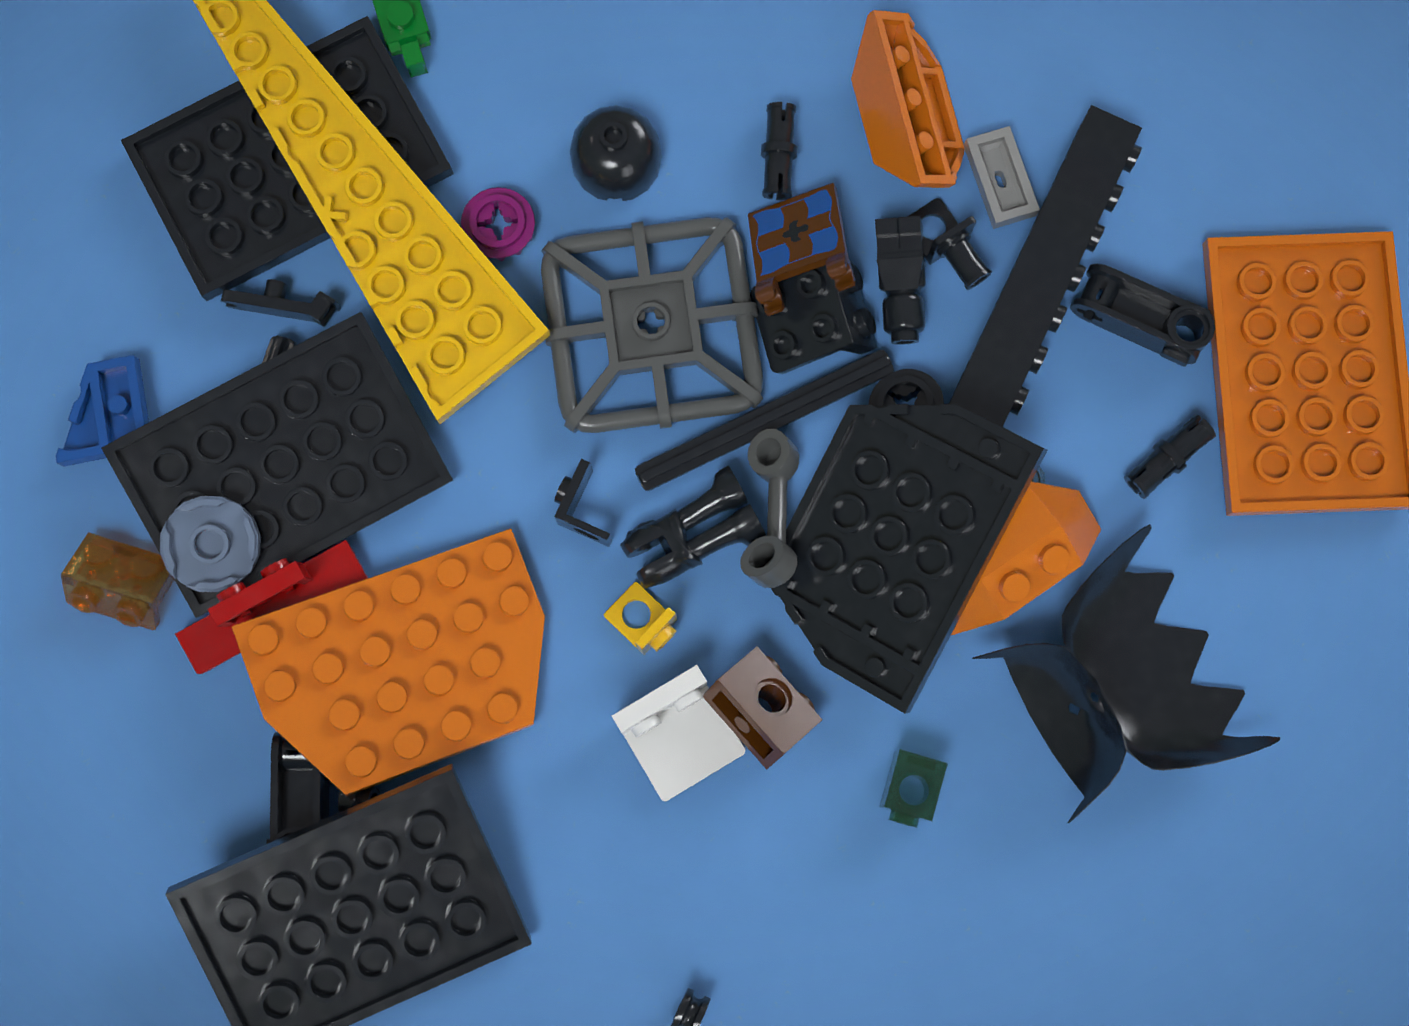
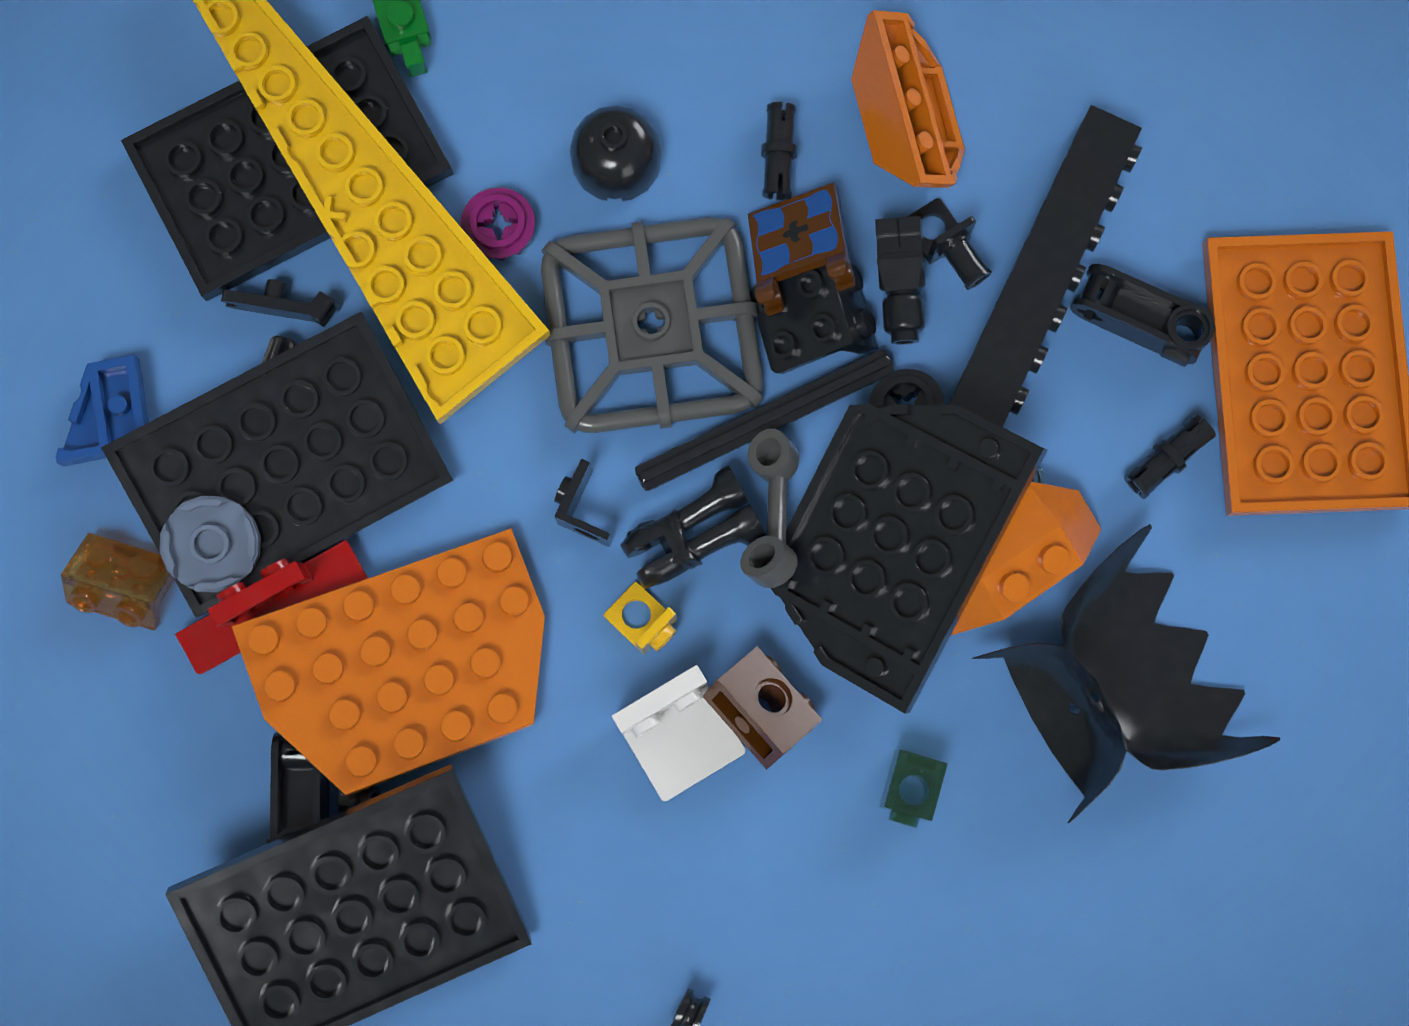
(998, 155): light grey piece -> none

